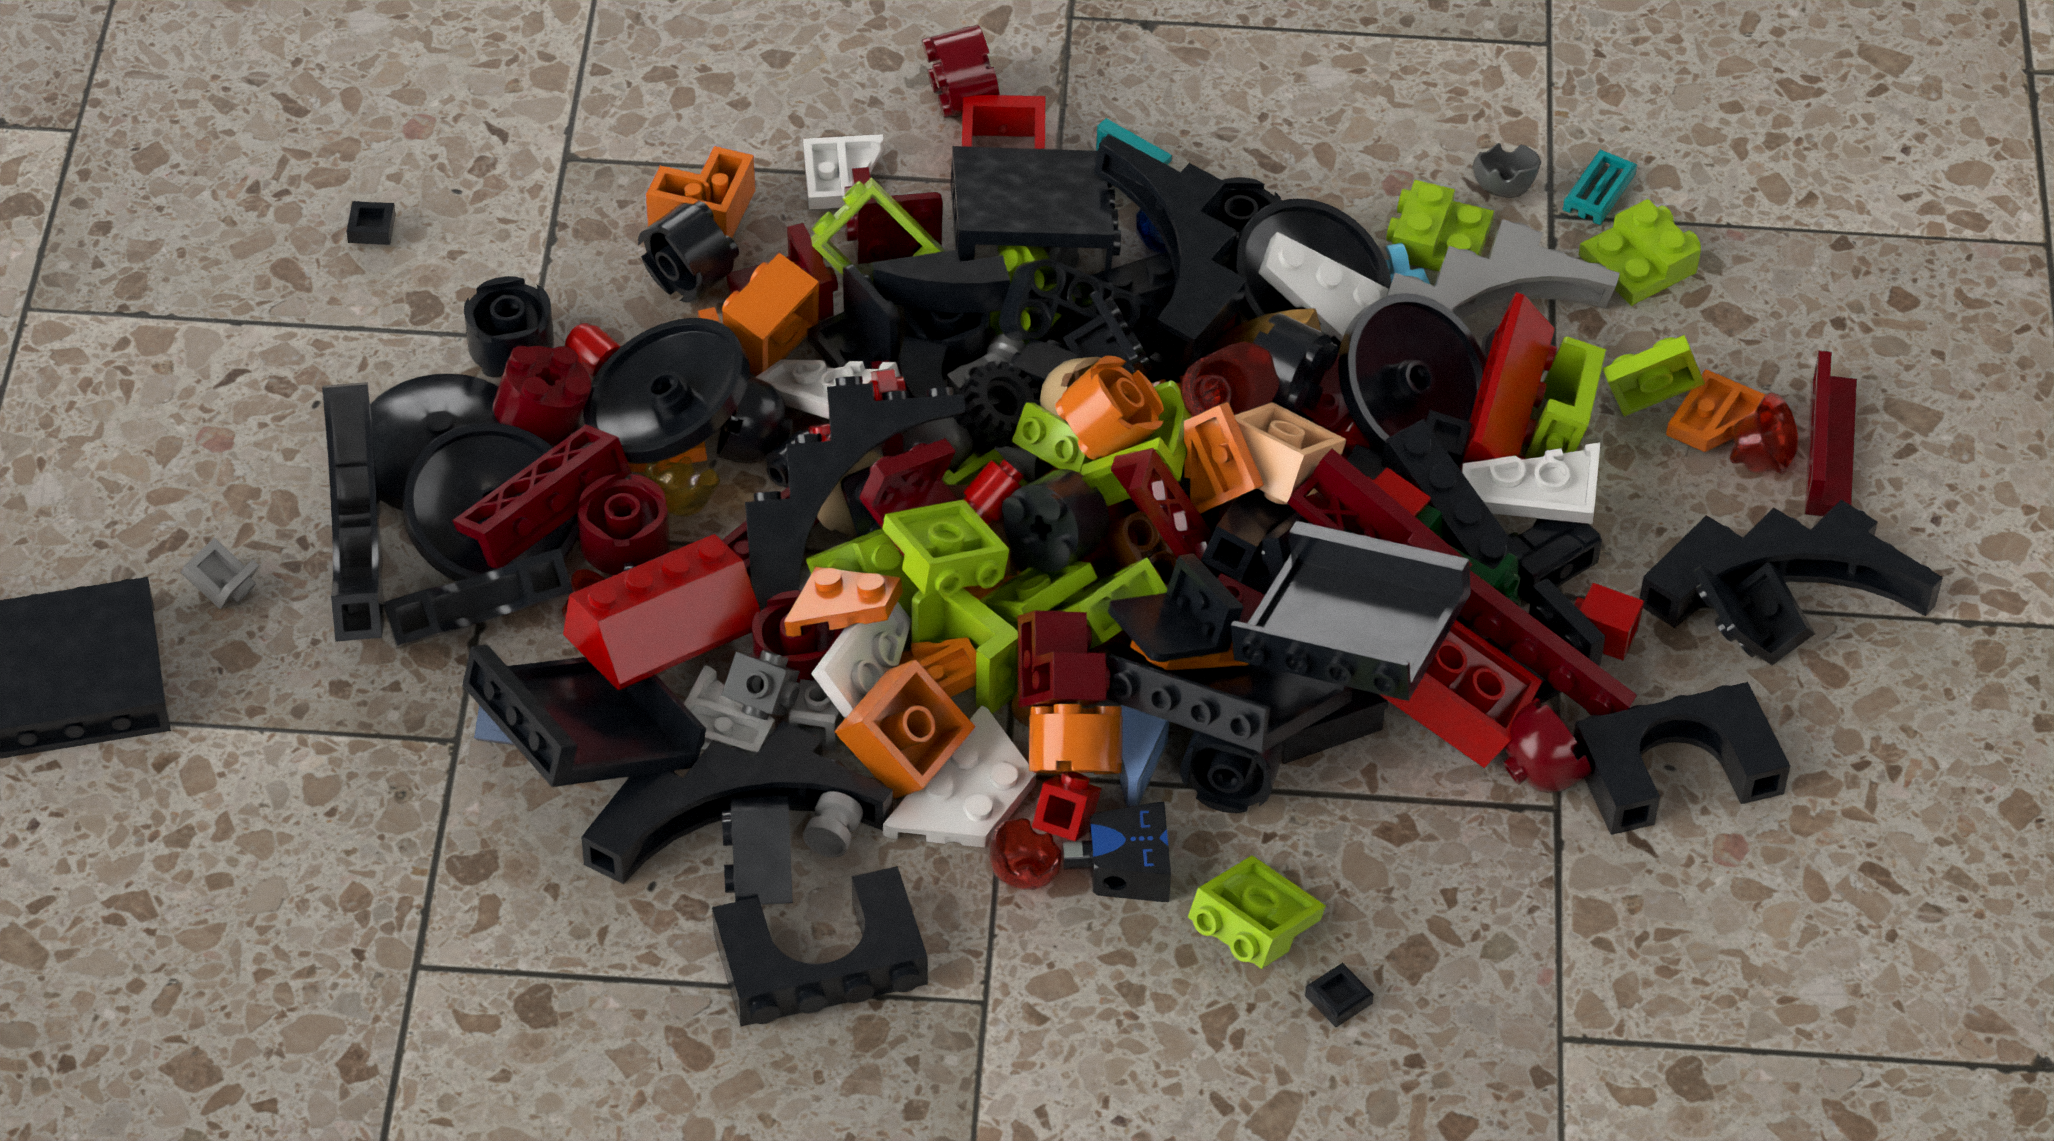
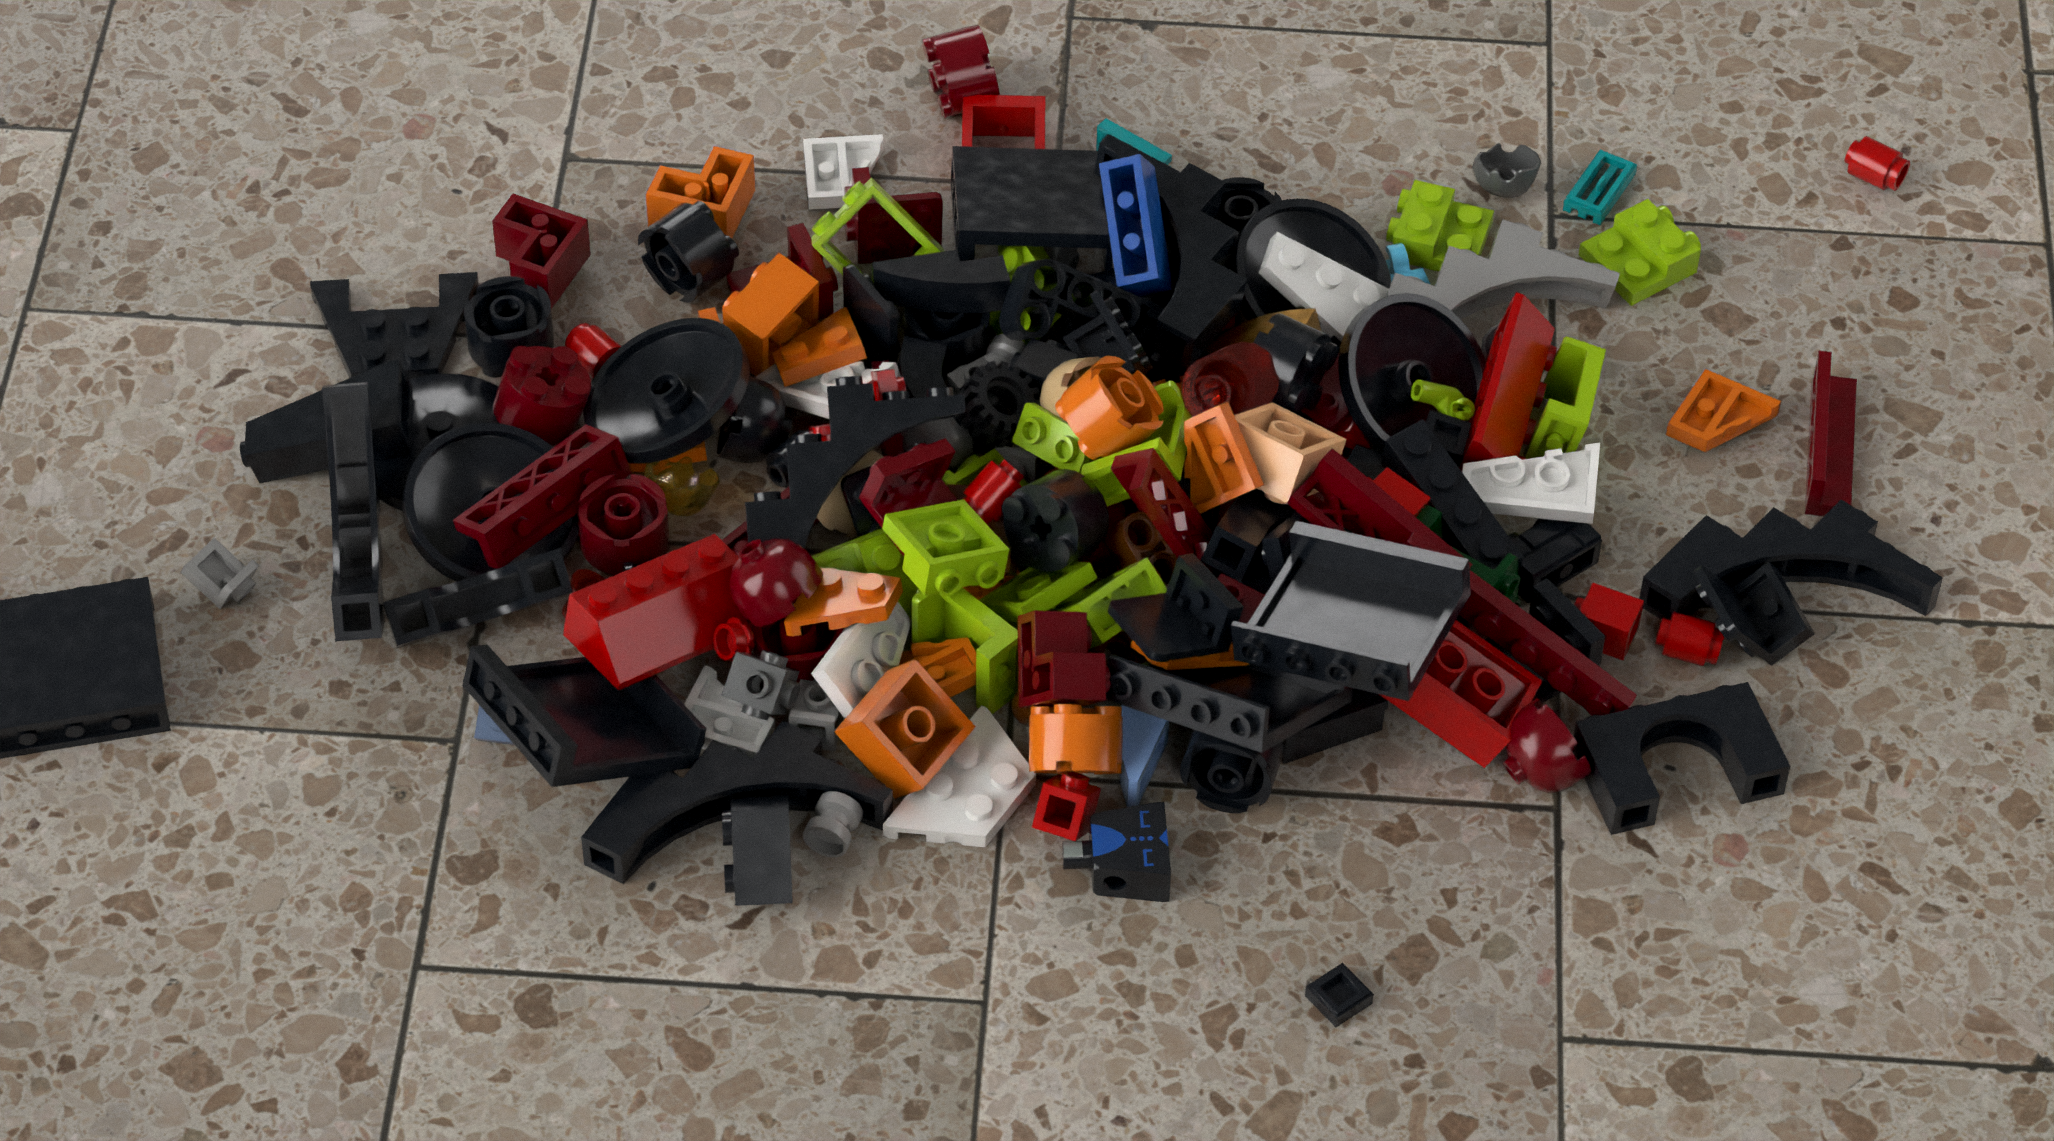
(294, 436): none -> black slope
(371, 223): black plate -> none
(413, 335): none -> black wing
(541, 244): none -> dark red brick
(733, 638): none -> red plate
(772, 577): none -> dark red cylinder
(774, 986): black arch -> none
(820, 349): none -> orange wing
(1023, 856): clear red hair -> none
(1135, 226): none -> blue brick
(1254, 911): lime plate -> none
(1444, 398): none -> lime arm
(1653, 374): lime plate -> none
(1689, 639): none -> red brick
(1766, 437): clear red piece -> none
(1877, 163): none -> red brick

